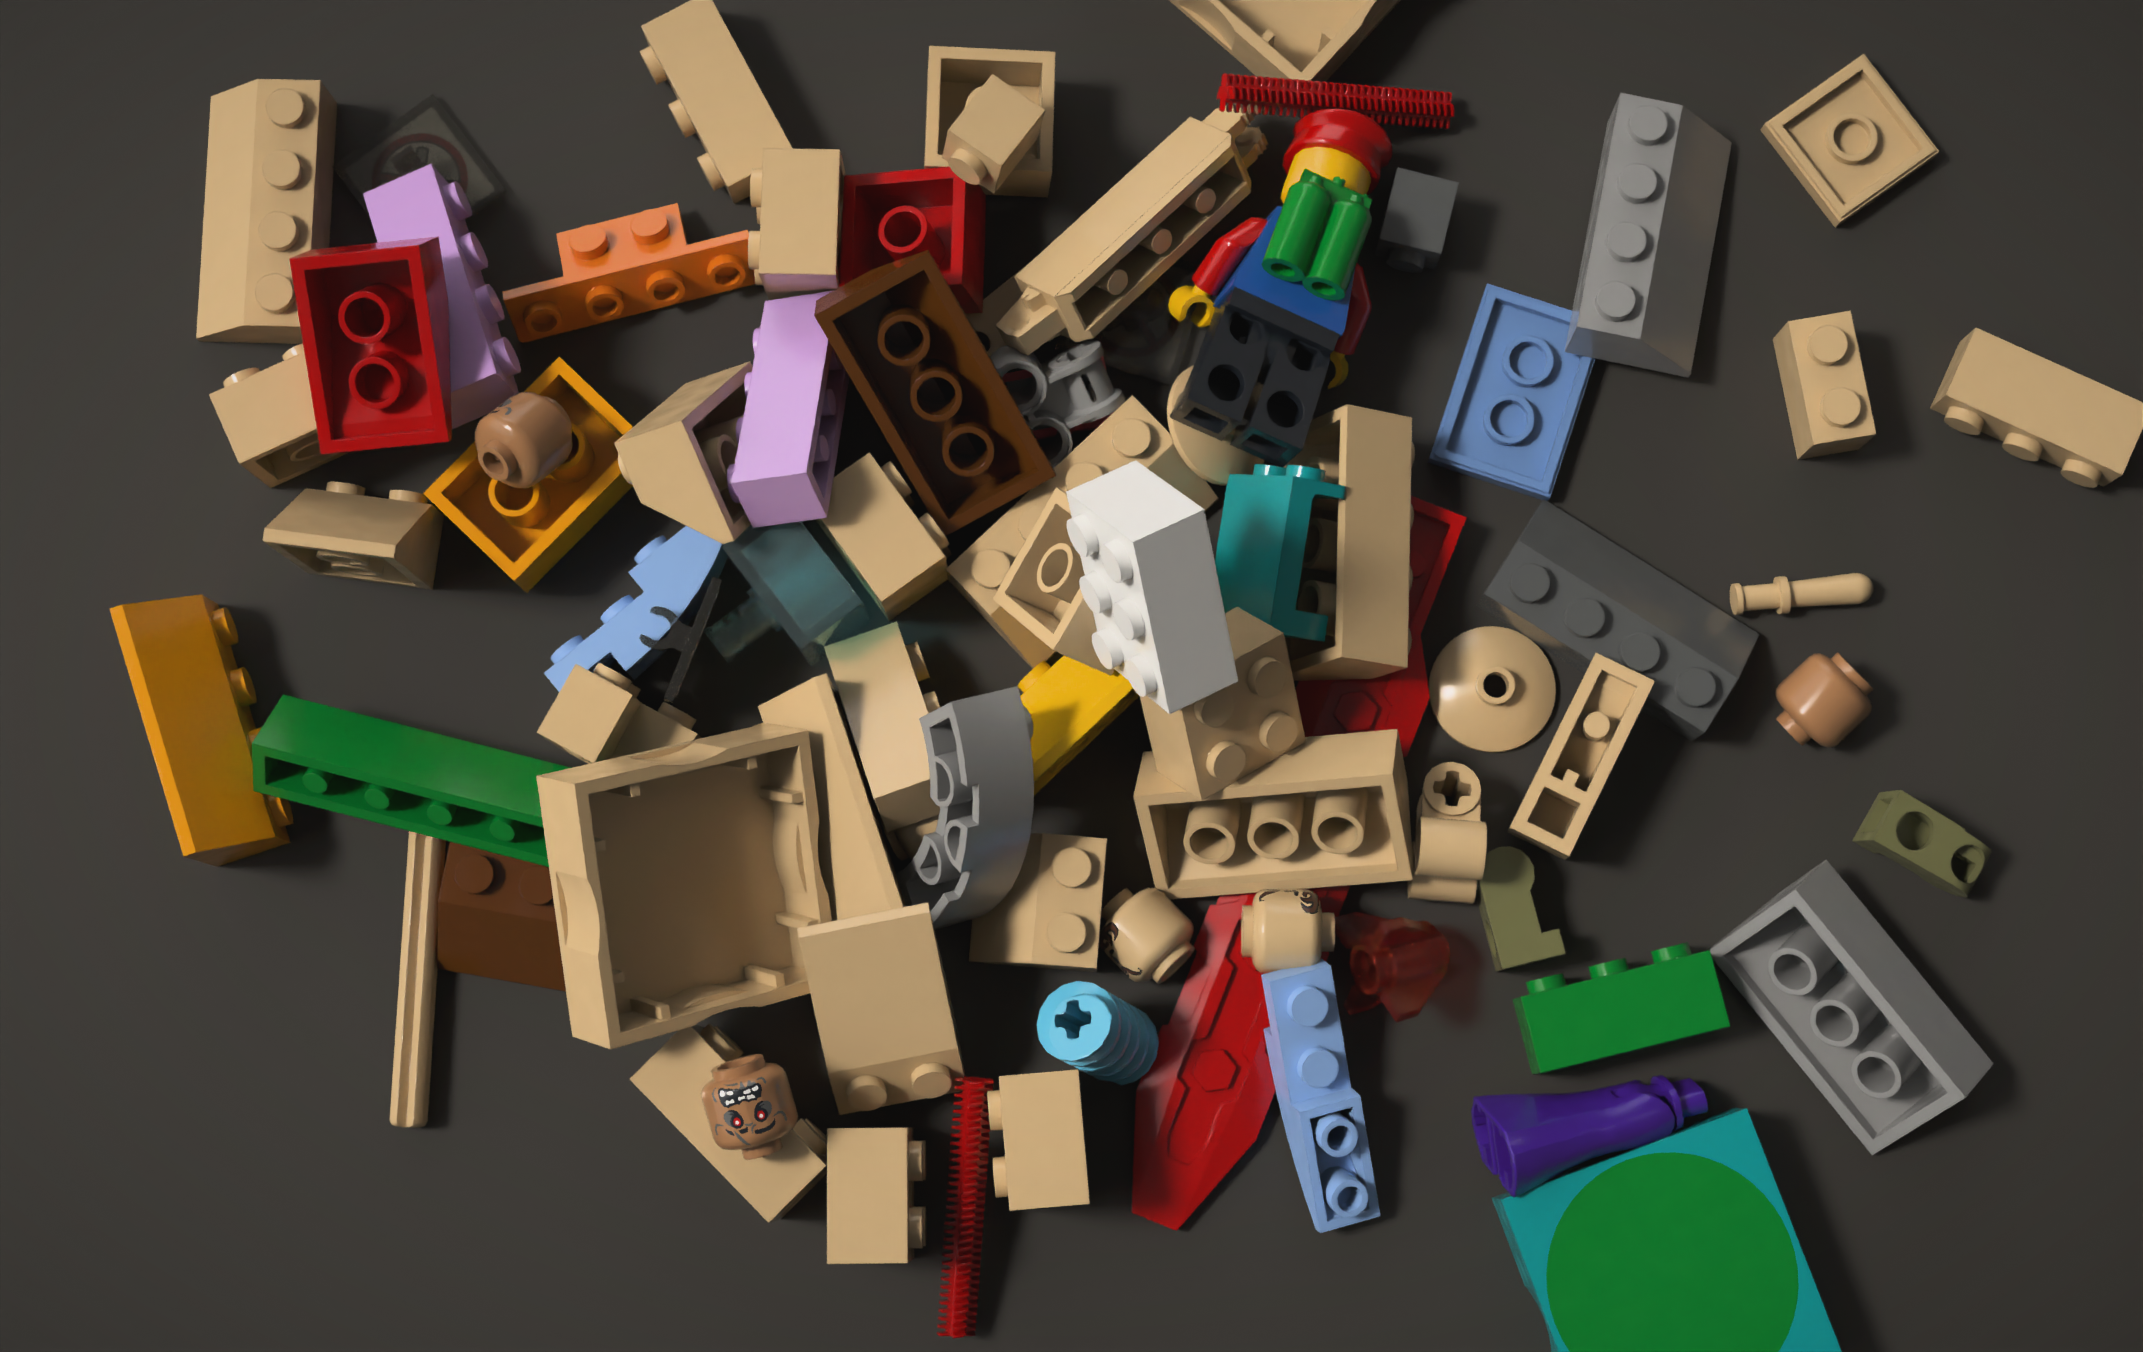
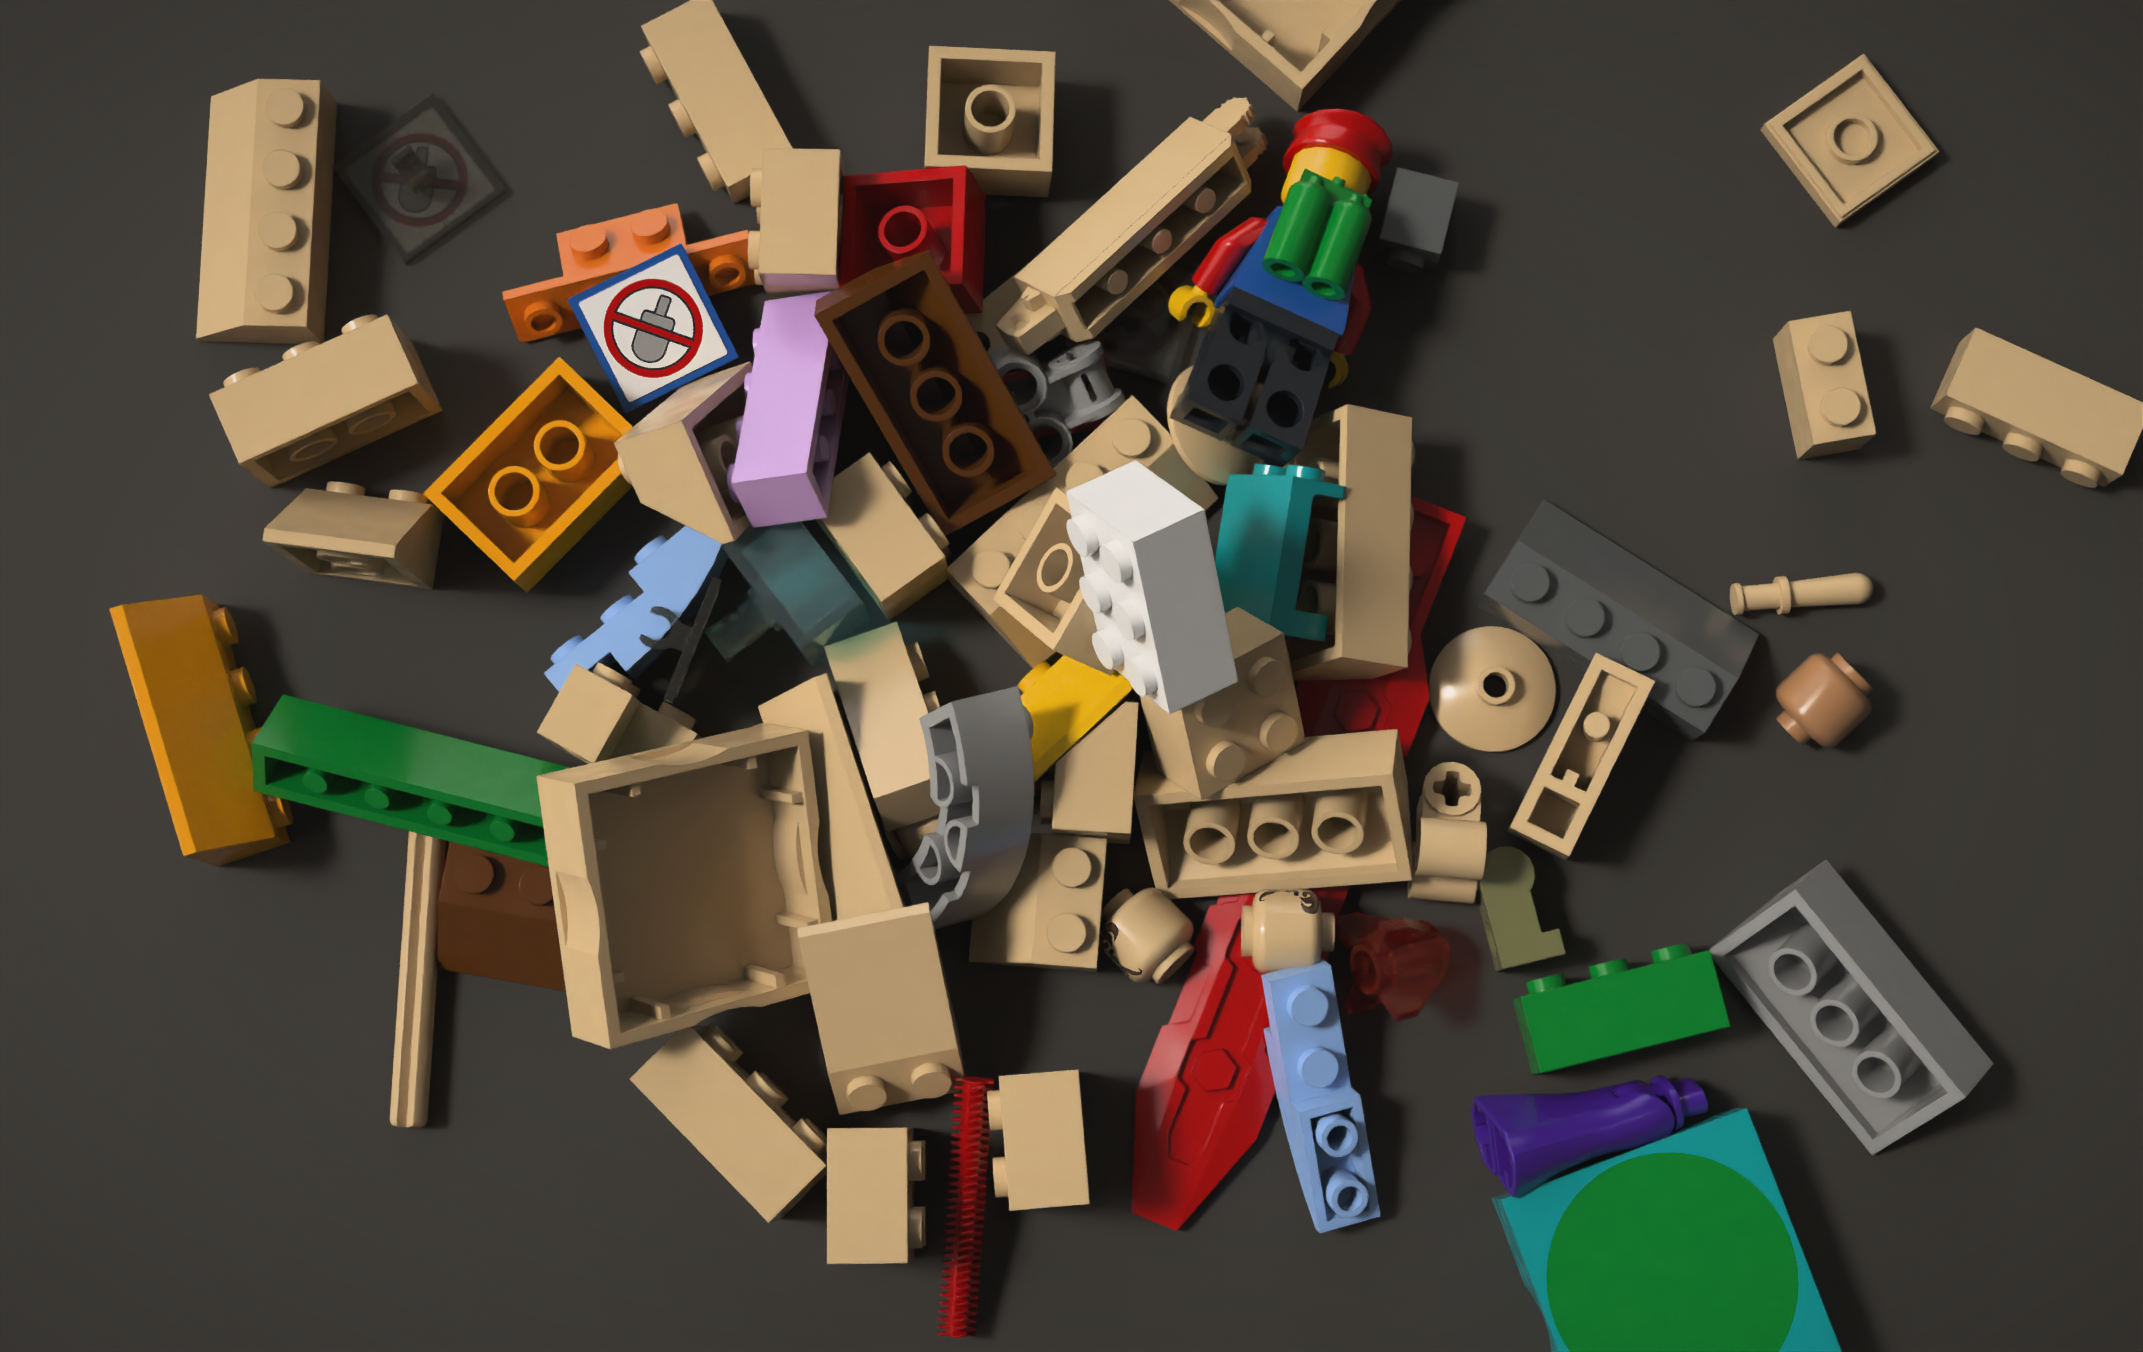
(376, 343): red slope -> none
(480, 359): lavender brick -> none
(523, 439): medium nougat head -> none
(653, 328): none -> piece
(749, 1106): medium nougat head -> none
(992, 134): tan brick -> none
(1095, 782): none -> tan slope
(1097, 1033): medium azure piece -> none
(1303, 96): red axle -> none
(1513, 395): medium blue tile -> none
(1649, 237): light grey slope -> none
(1923, 842): olive leg -> none

